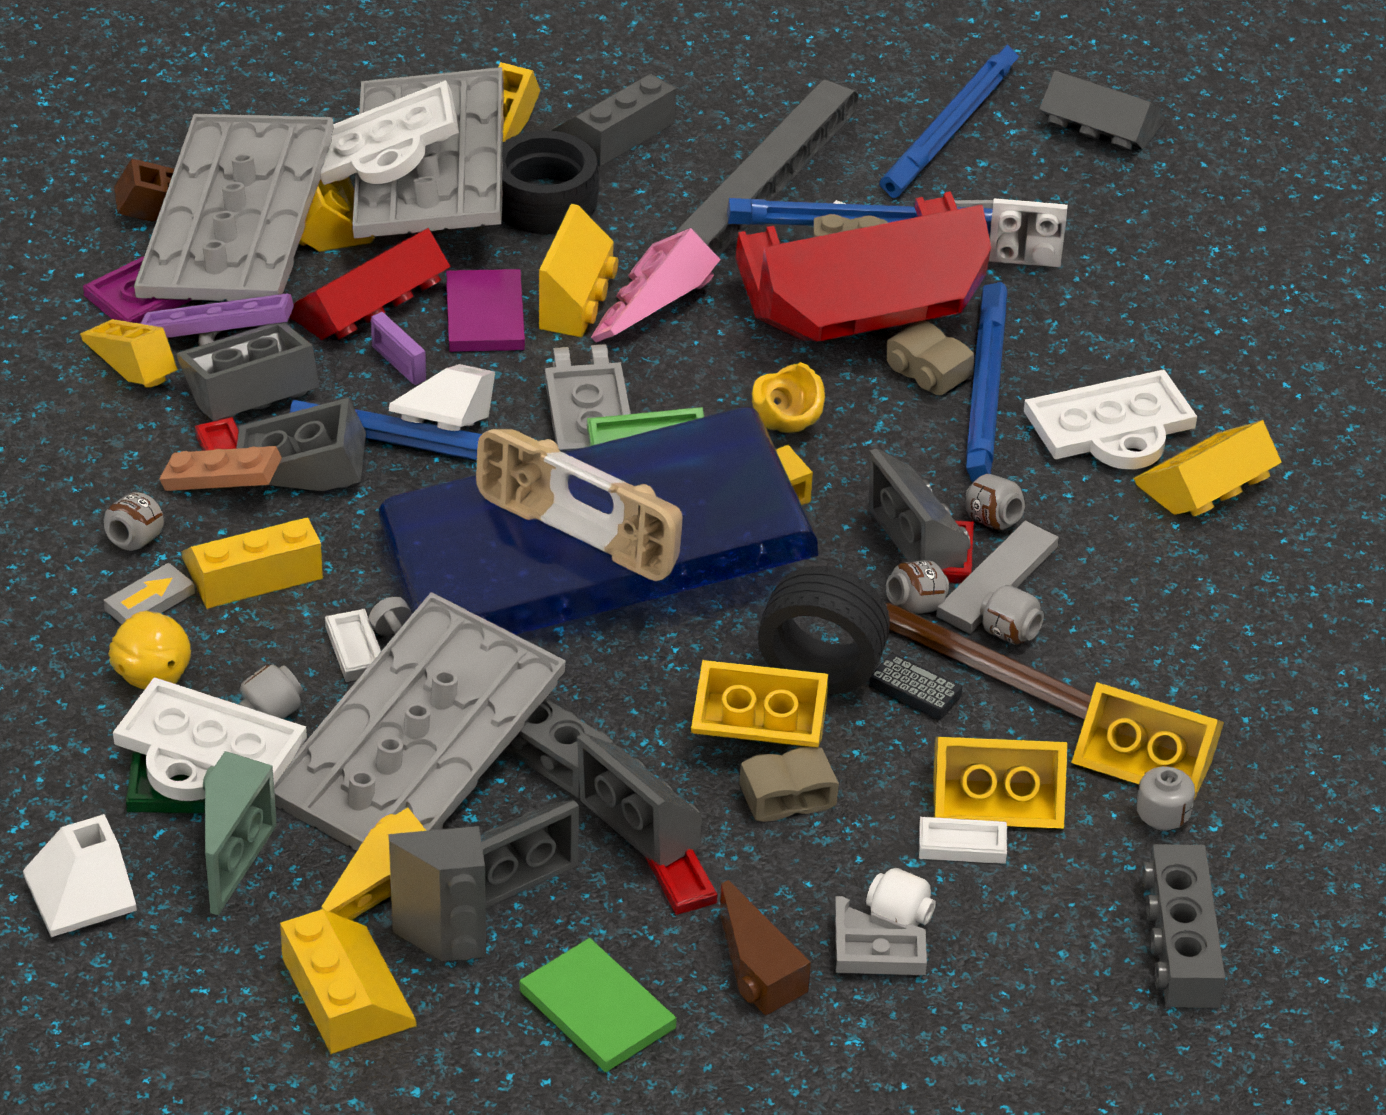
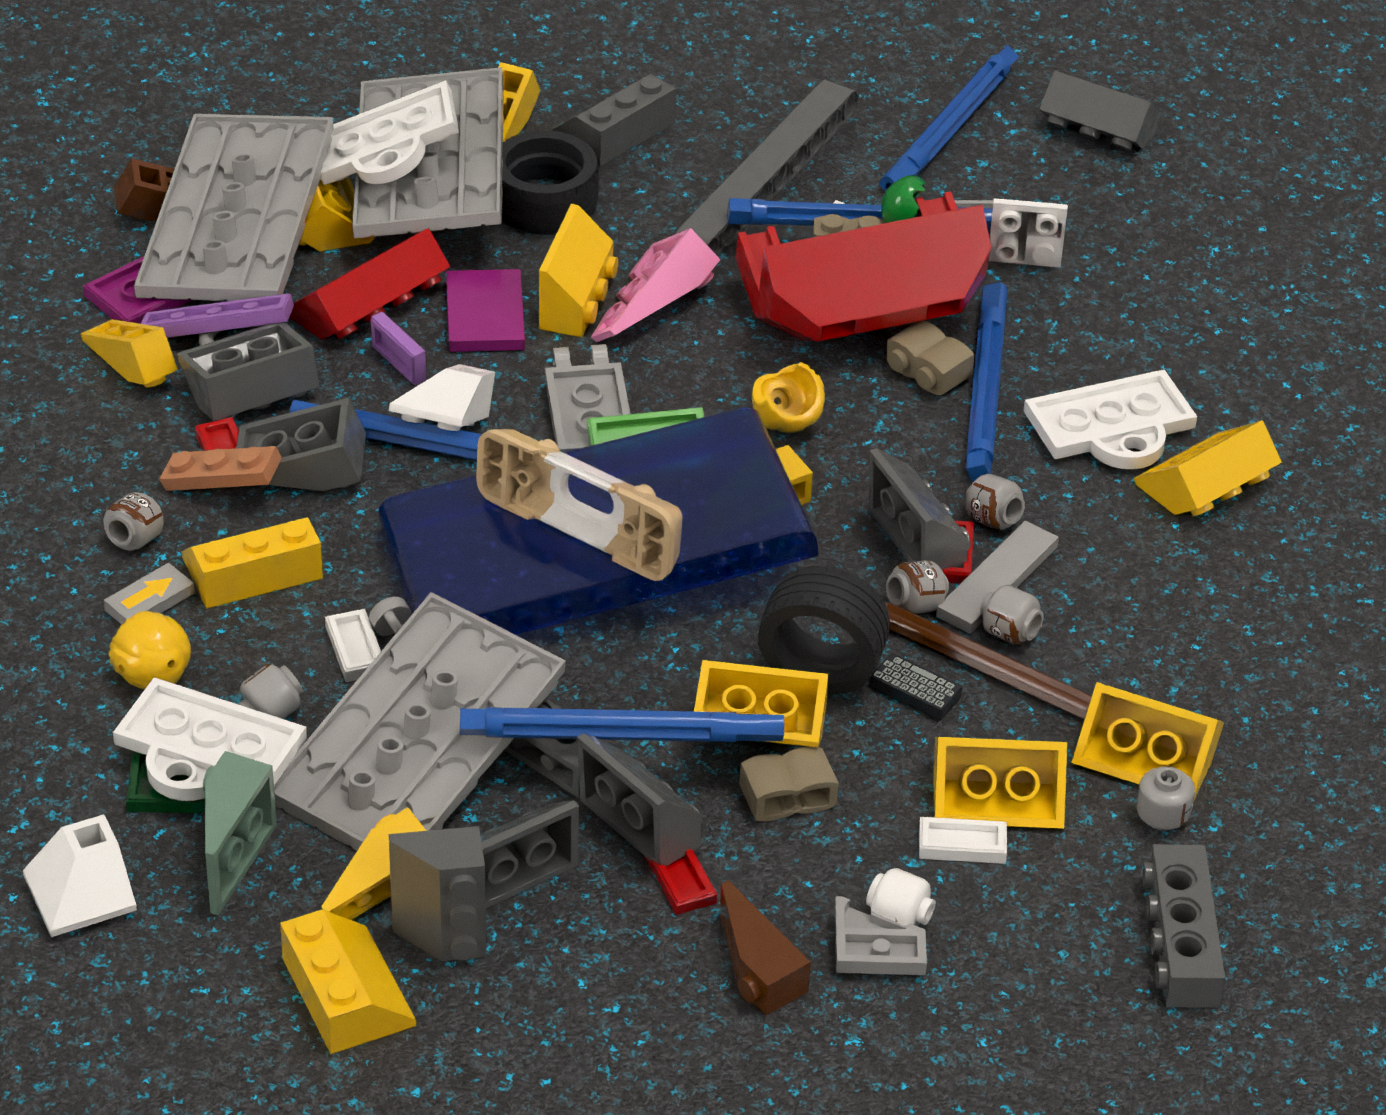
(597, 1004): bright green tile -> none
(621, 724): none -> blue piece
(899, 199): none -> green hair

